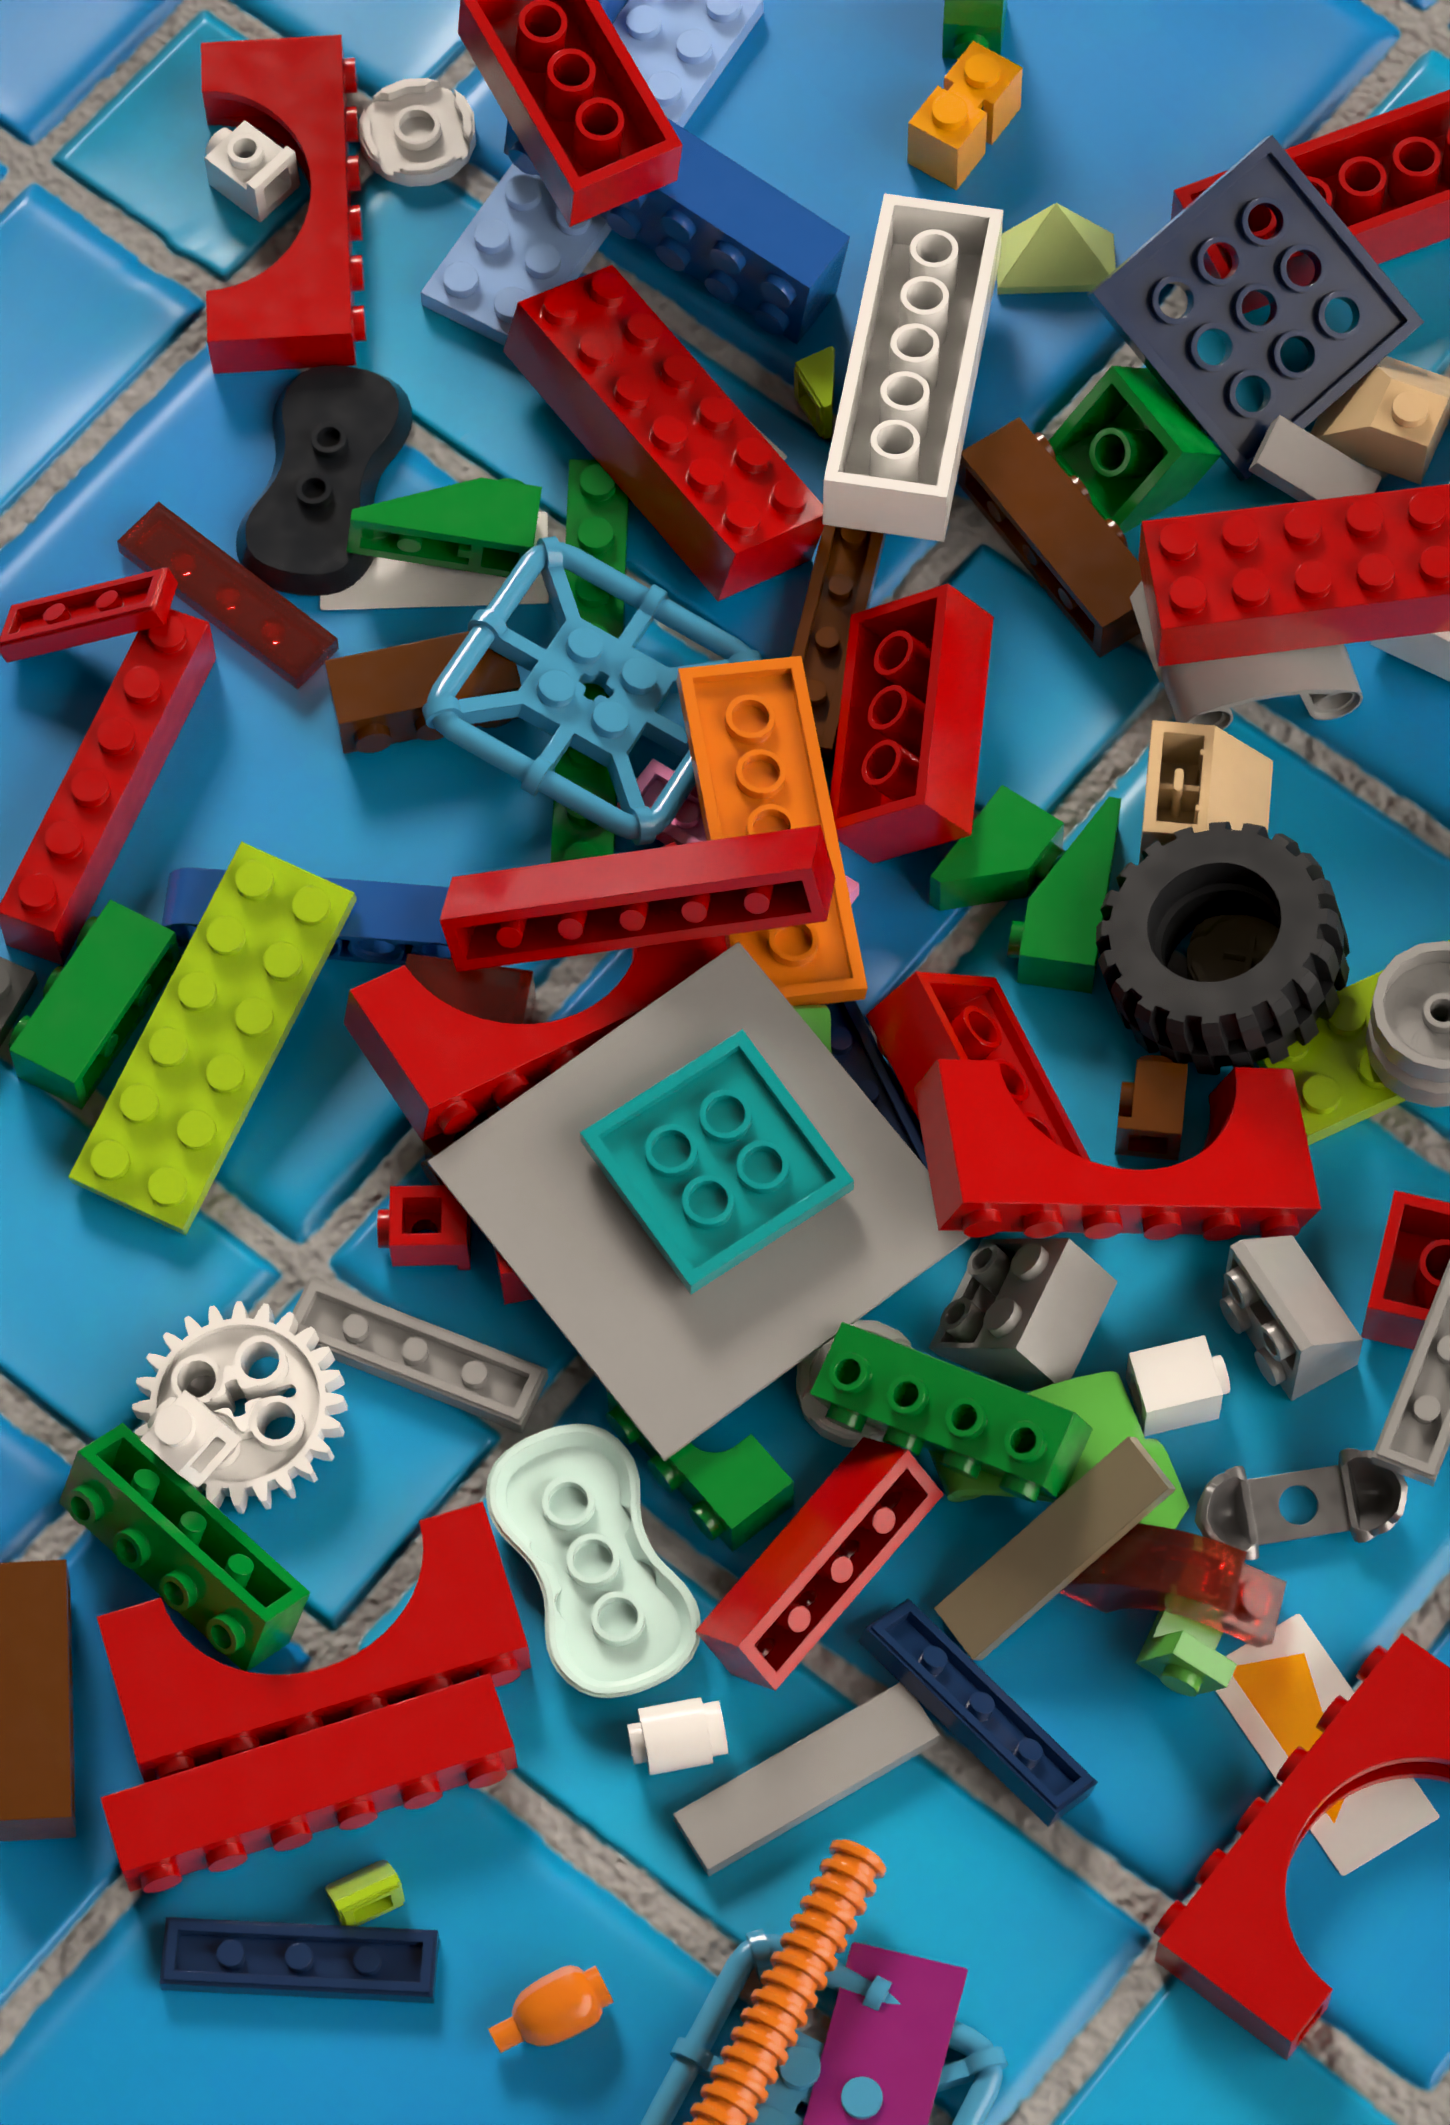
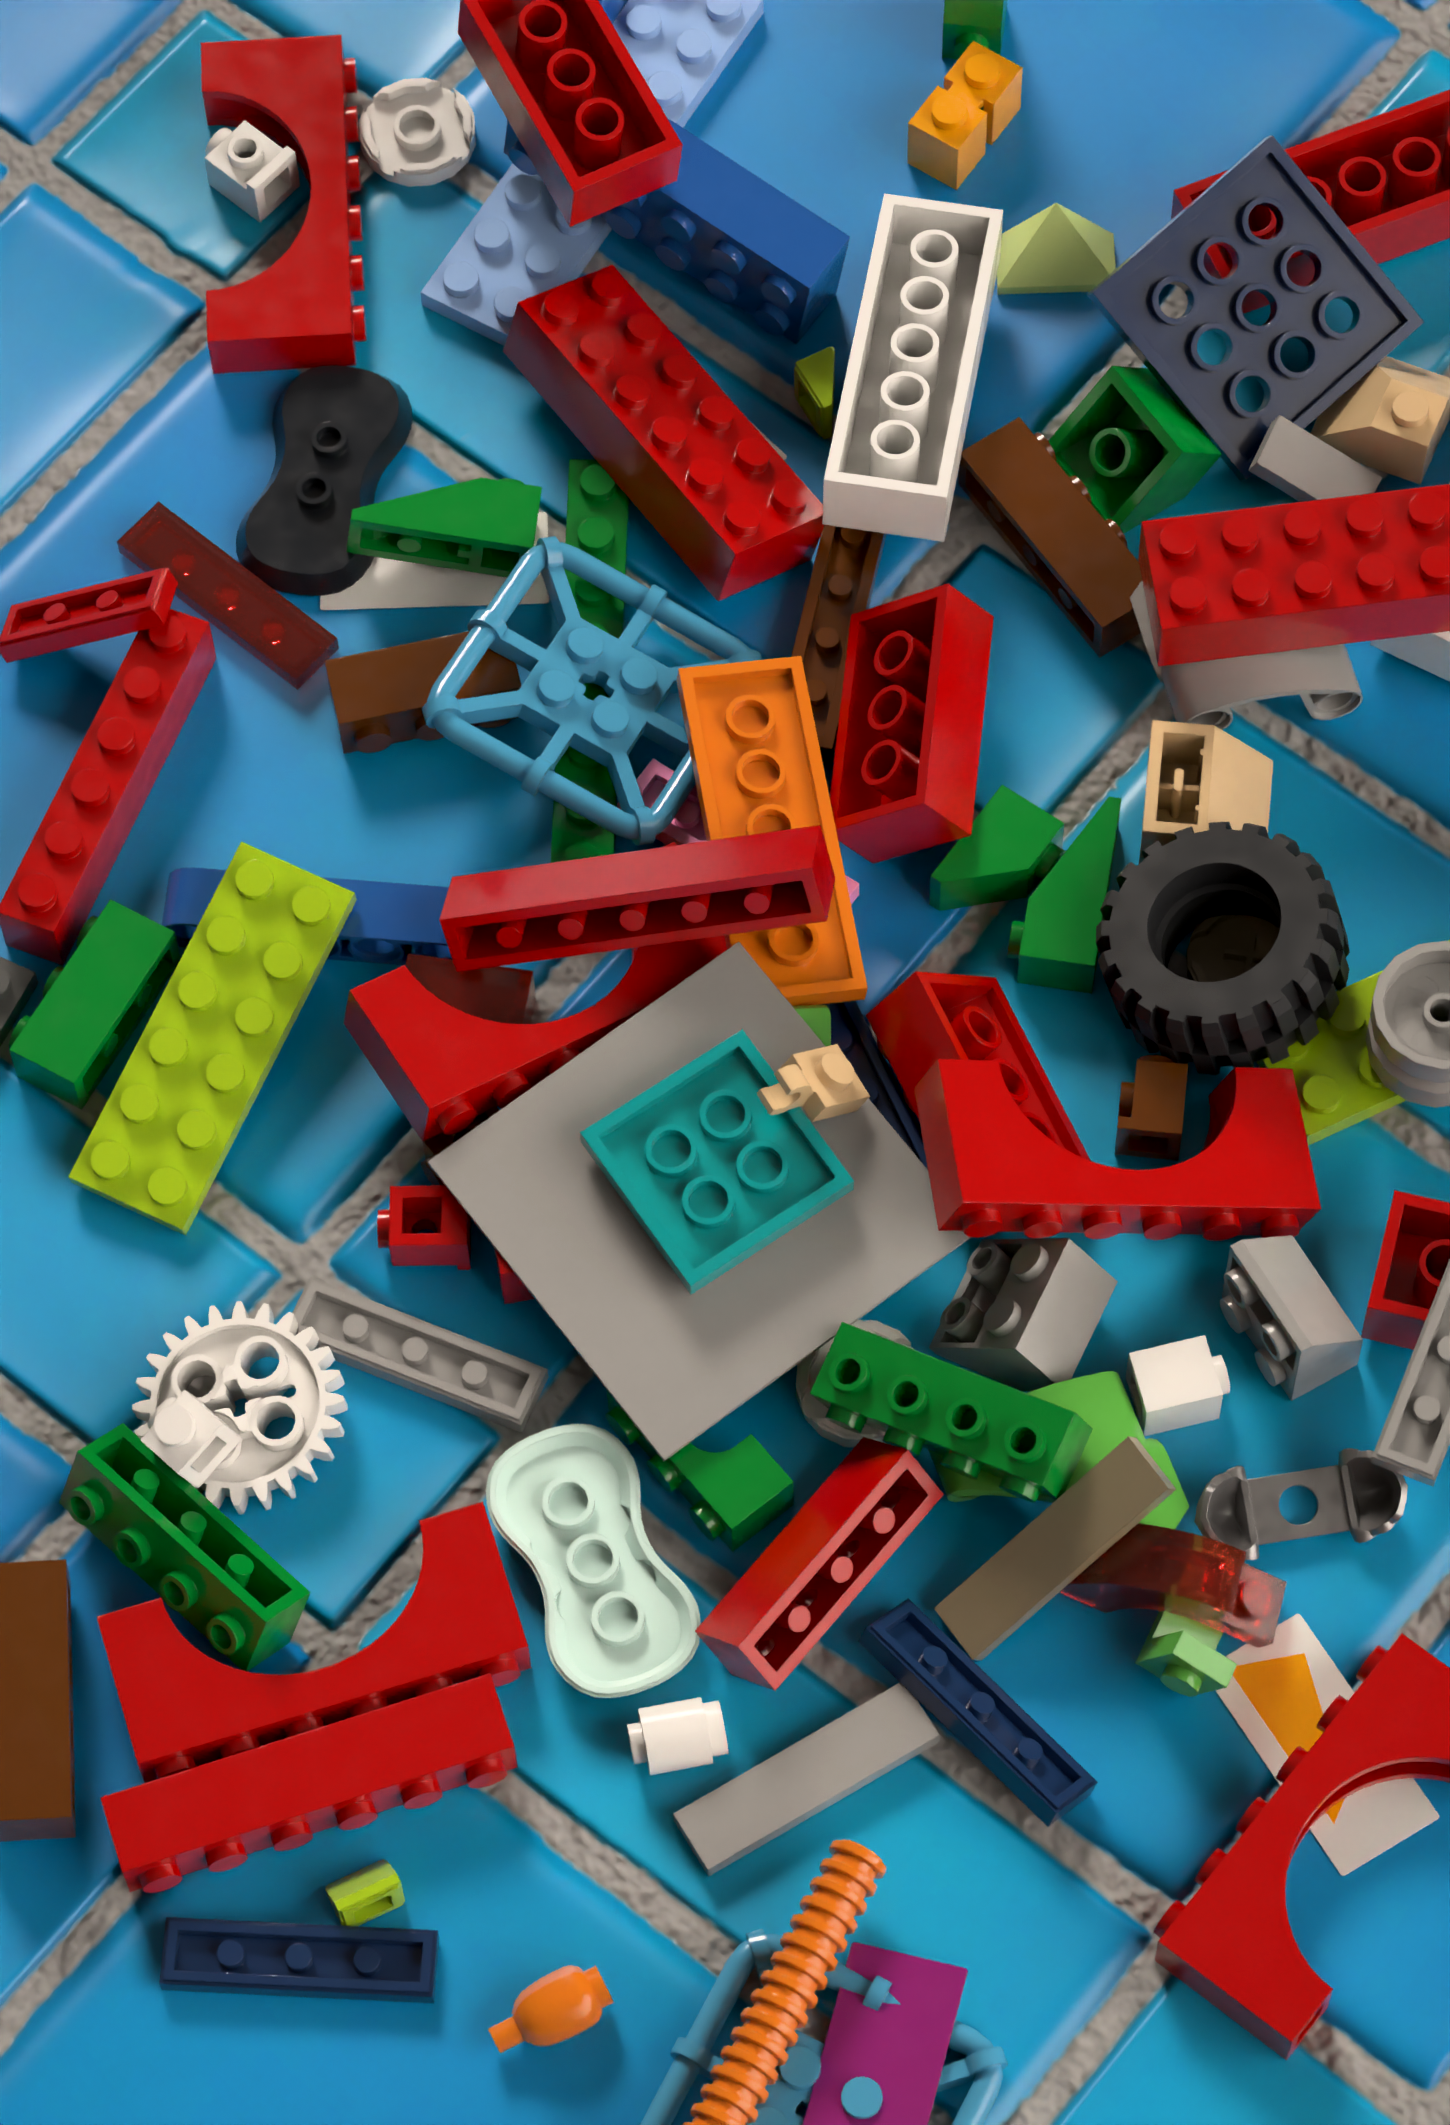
(818, 1082): none -> tan plate

